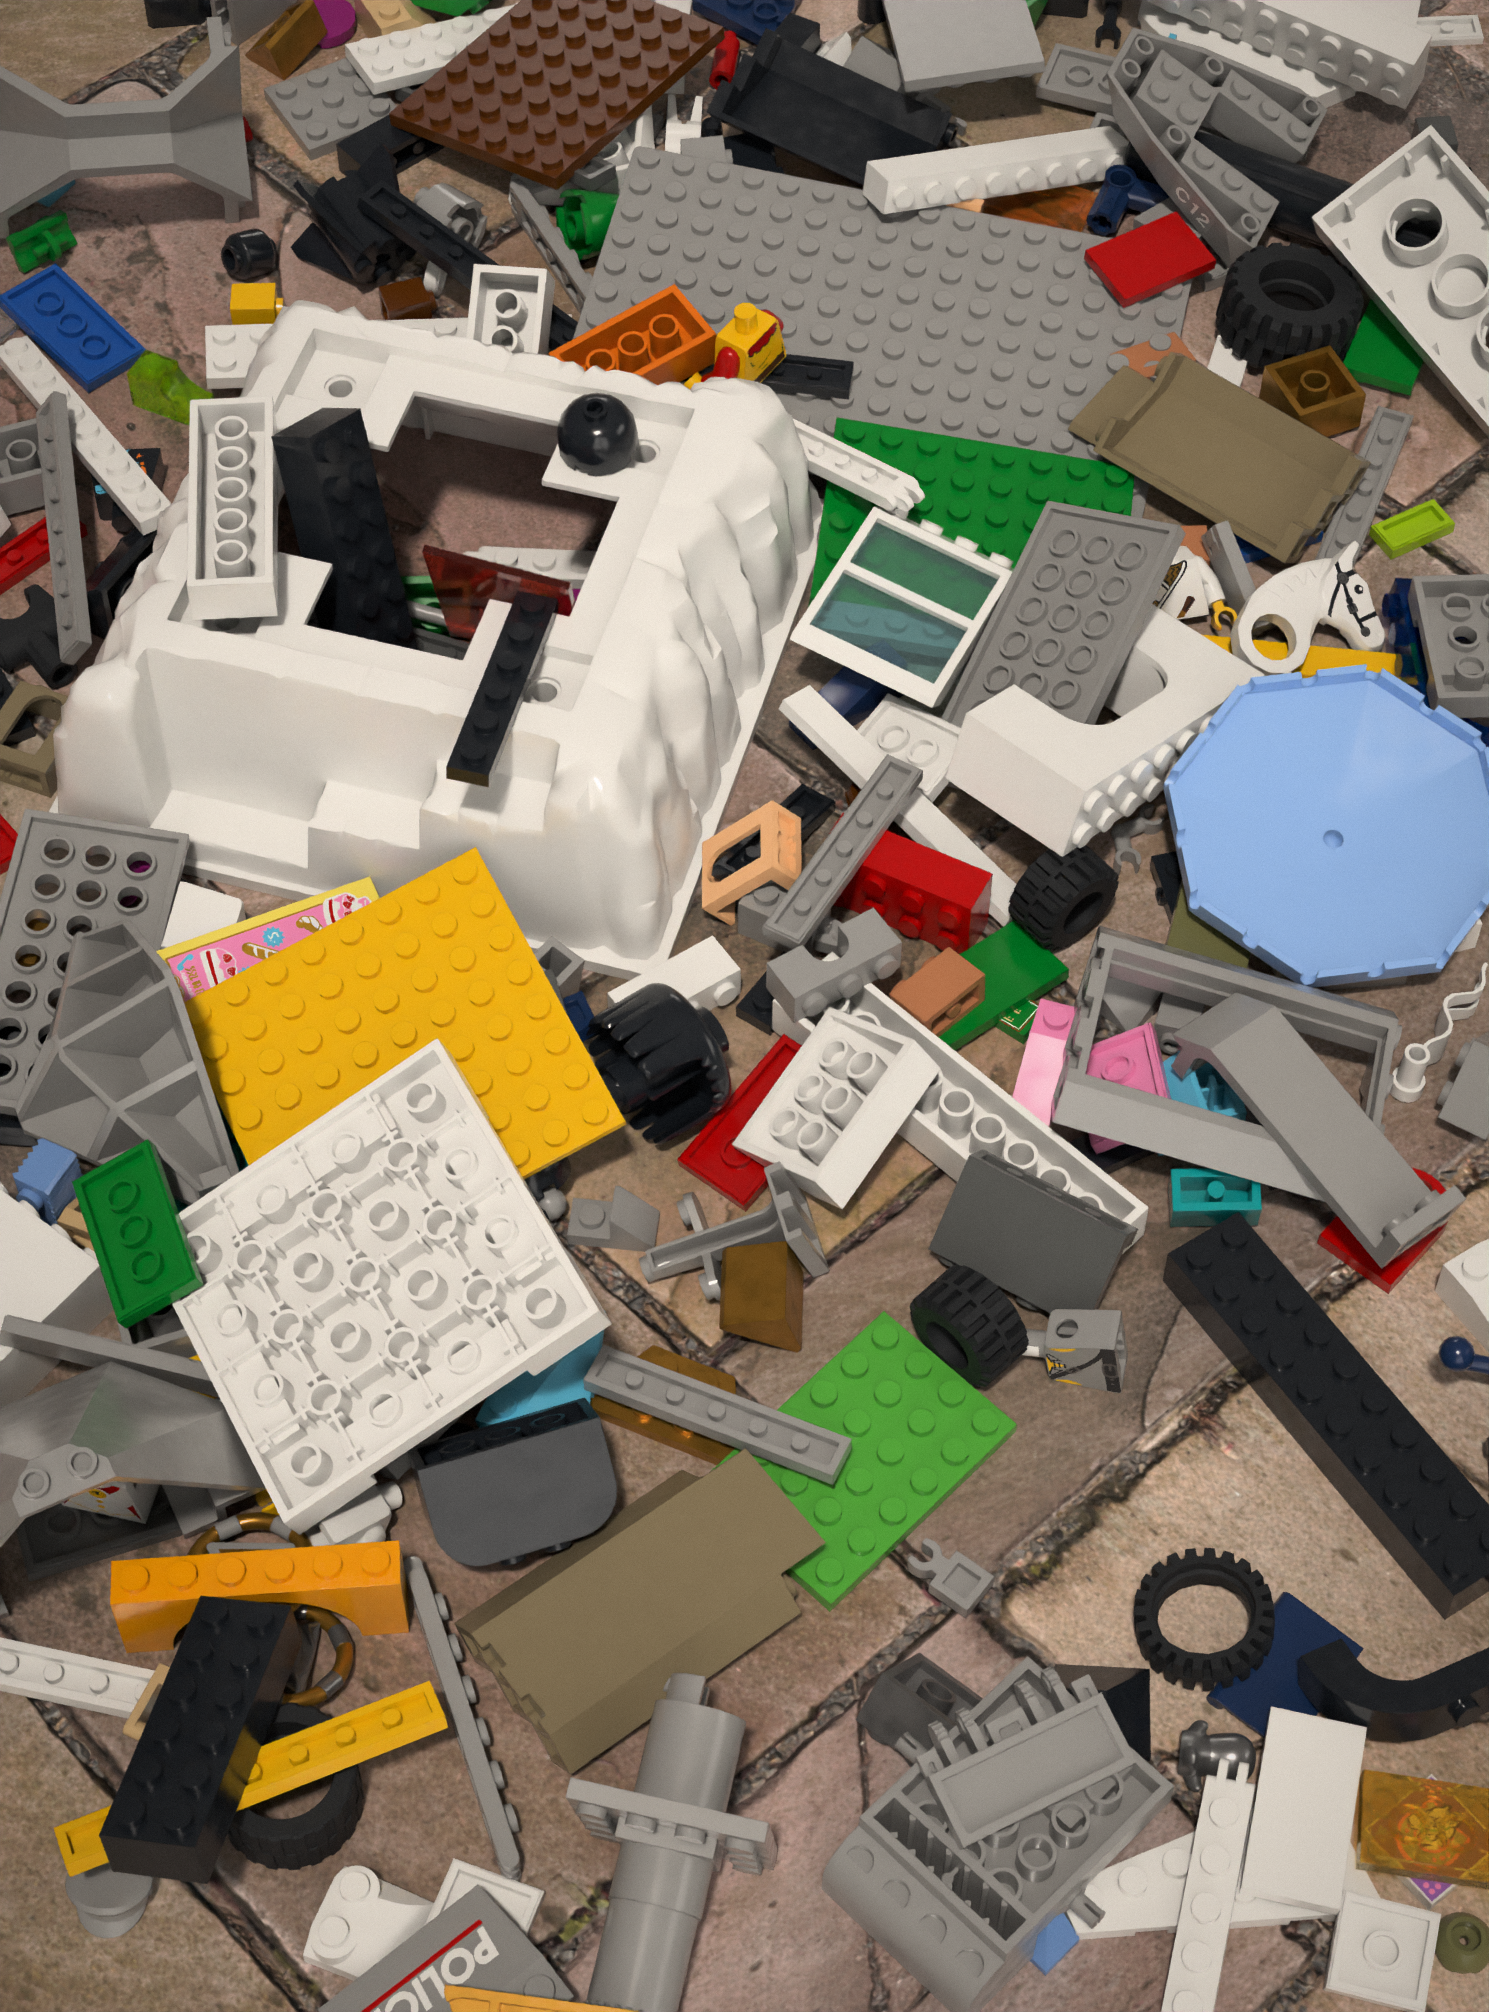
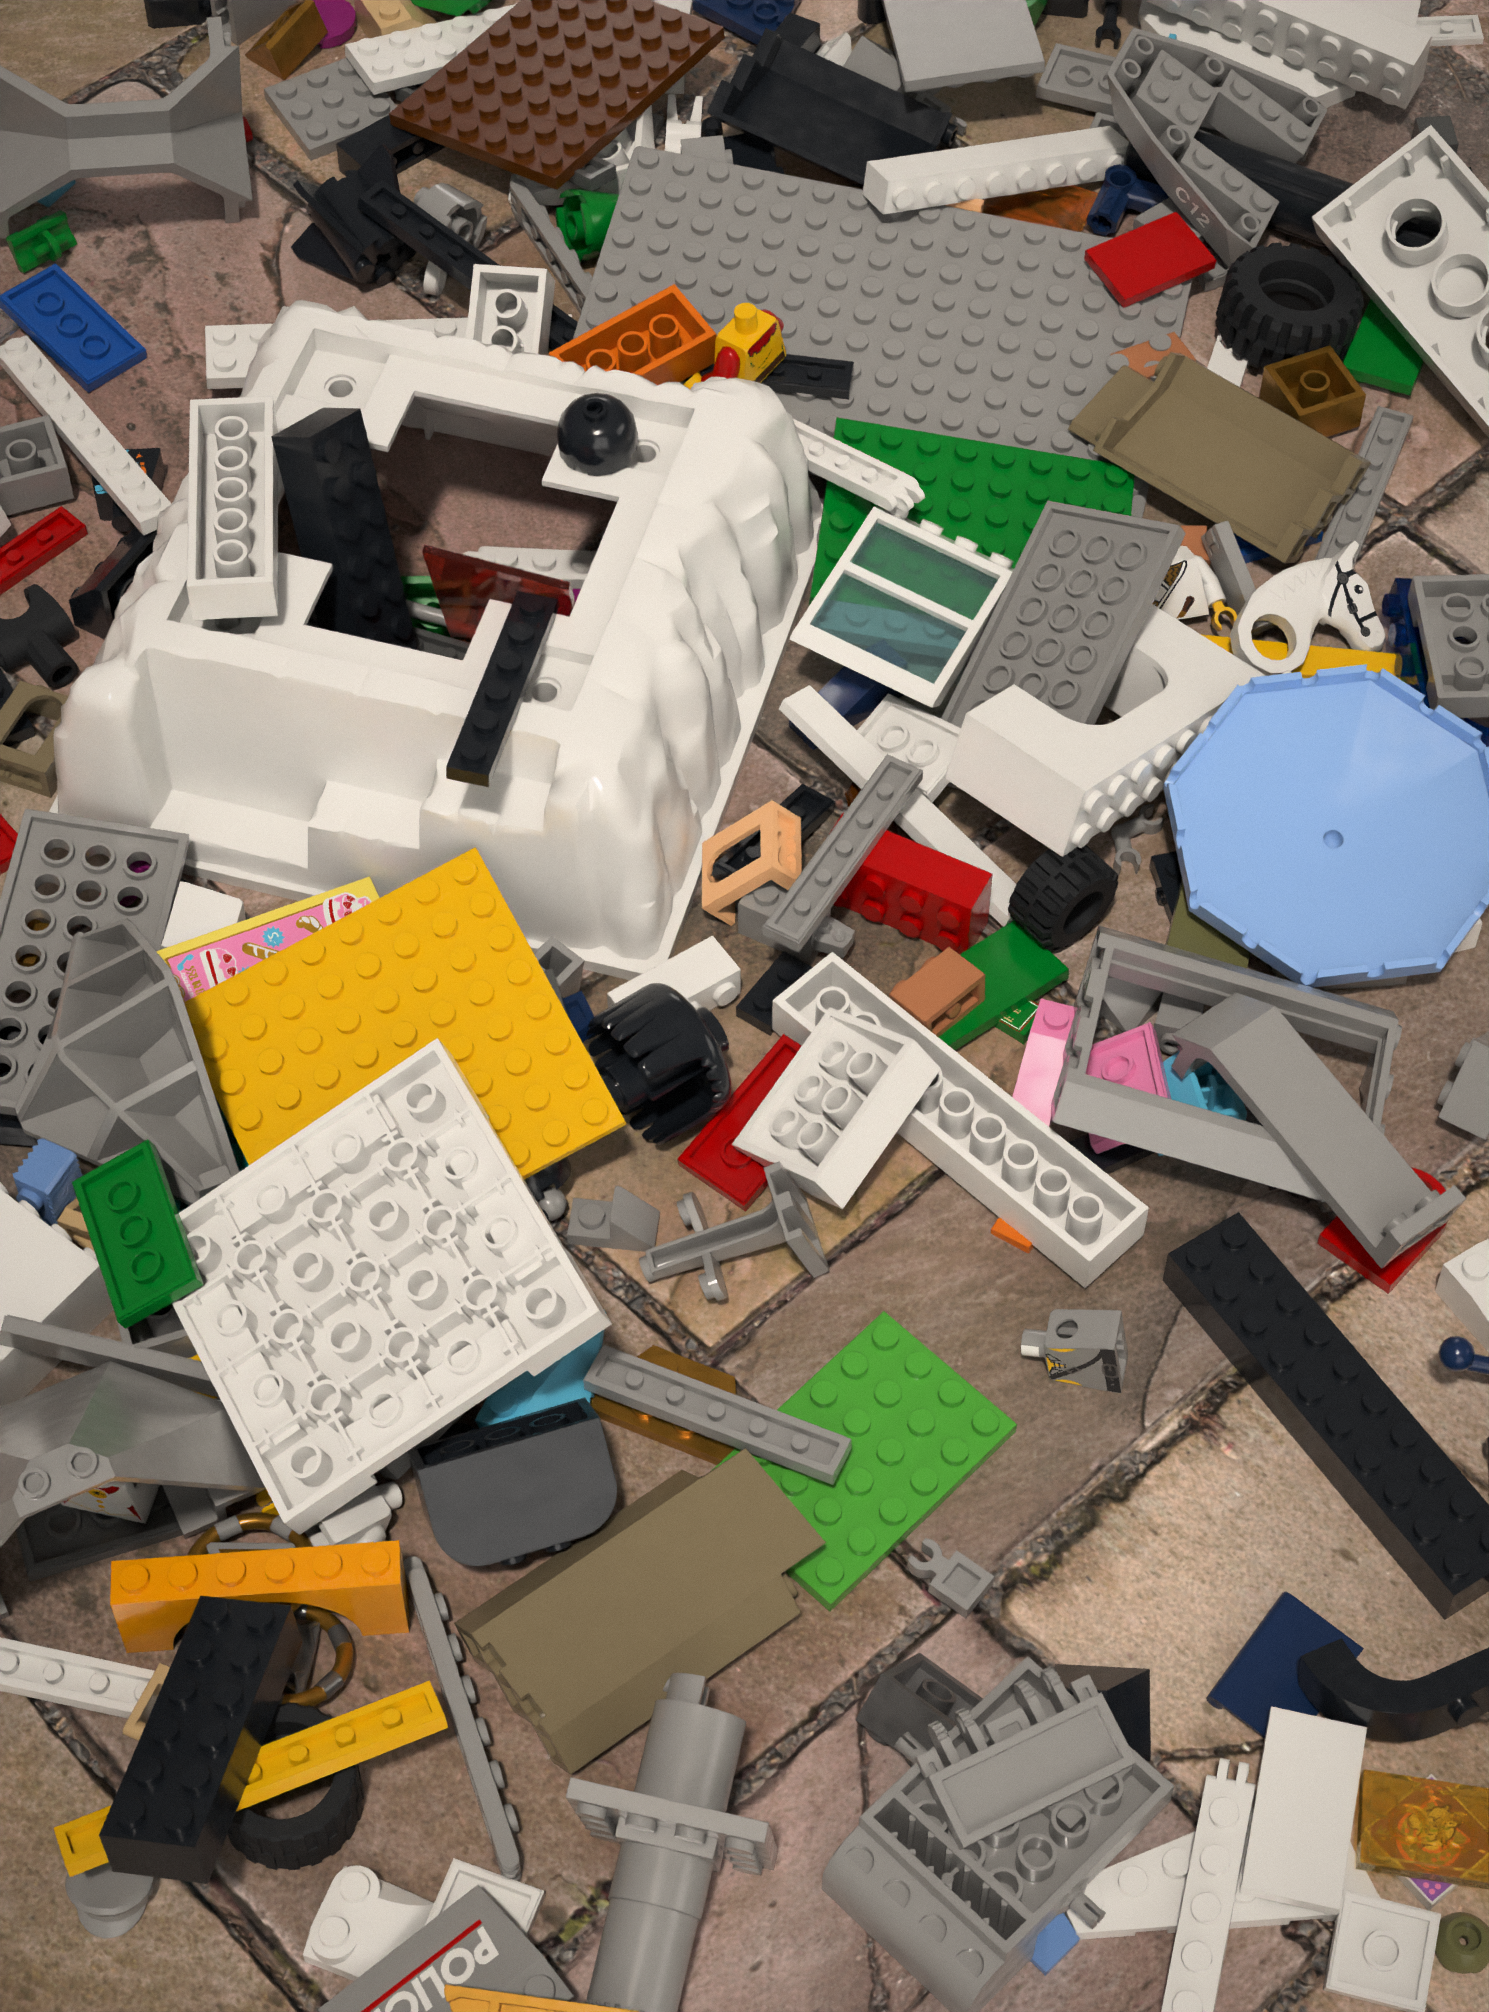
(63, 529): light grey tile -> none
(162, 387): clear neon green arch -> none
(249, 254): black head -> none
(254, 303): yellow brick -> none
(406, 300): reddish brown brick -> none
(725, 59): red cylinder -> none
(762, 1294): pearl gold slope -> none
(808, 984): light grey arch -> none
(969, 1325): black tyre -> none
(1030, 1236): dark grey panel -> none
(1202, 1754): flat silver animal -> none
(1203, 1667): black tyre -> none
(1211, 1197): teal brick -> none
(1409, 1076): white flag -> none
(1412, 529): lime tile -> none

